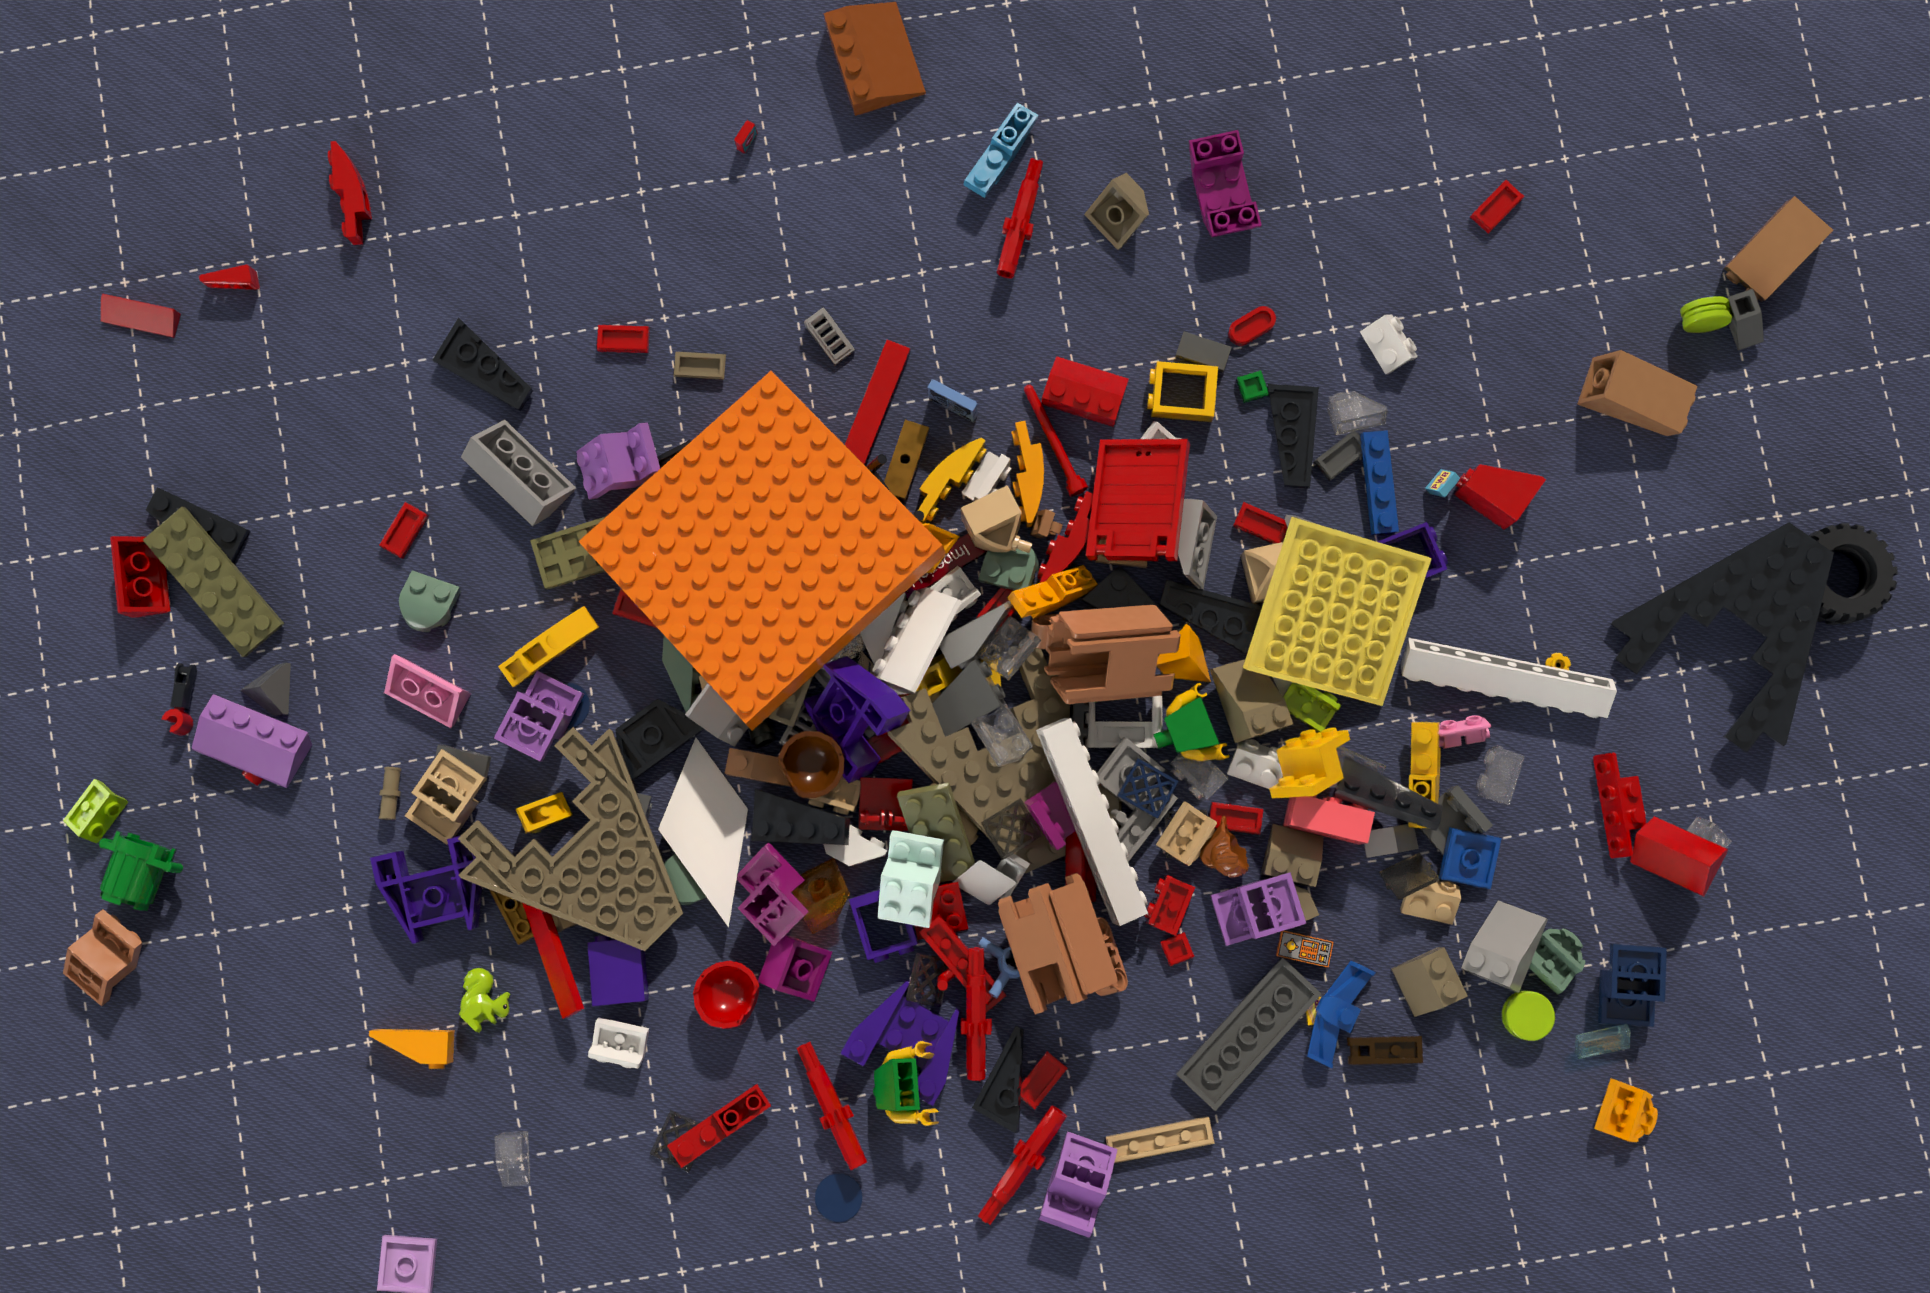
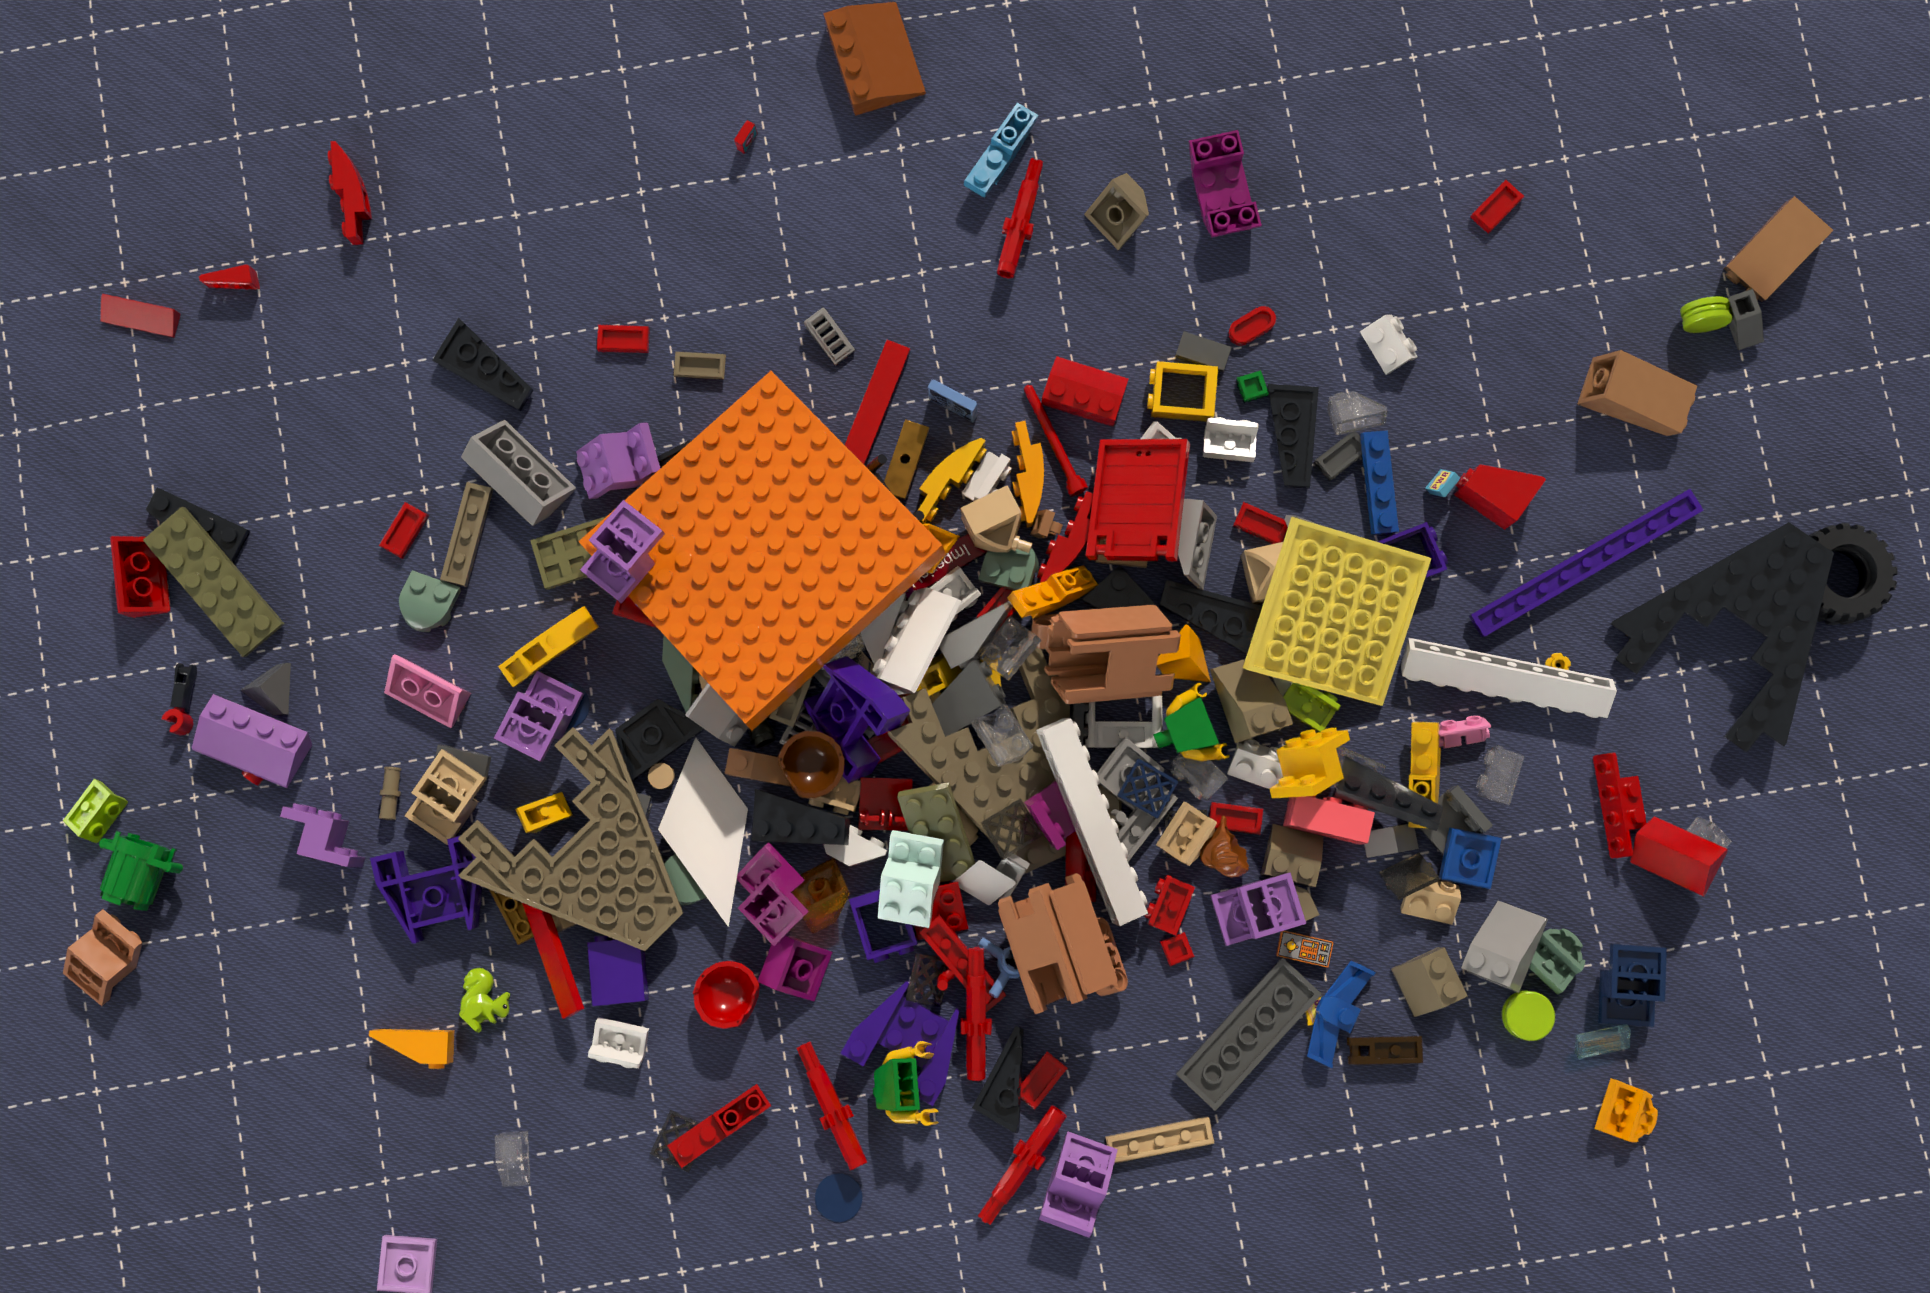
(323, 835): none -> medium lavender bracket
(466, 534): none -> dark tan plate
(622, 551): none -> medium lavender bracket
(661, 776): none -> tan tile
(1230, 439): none -> white bracket
(1586, 563): none -> dark purple plate

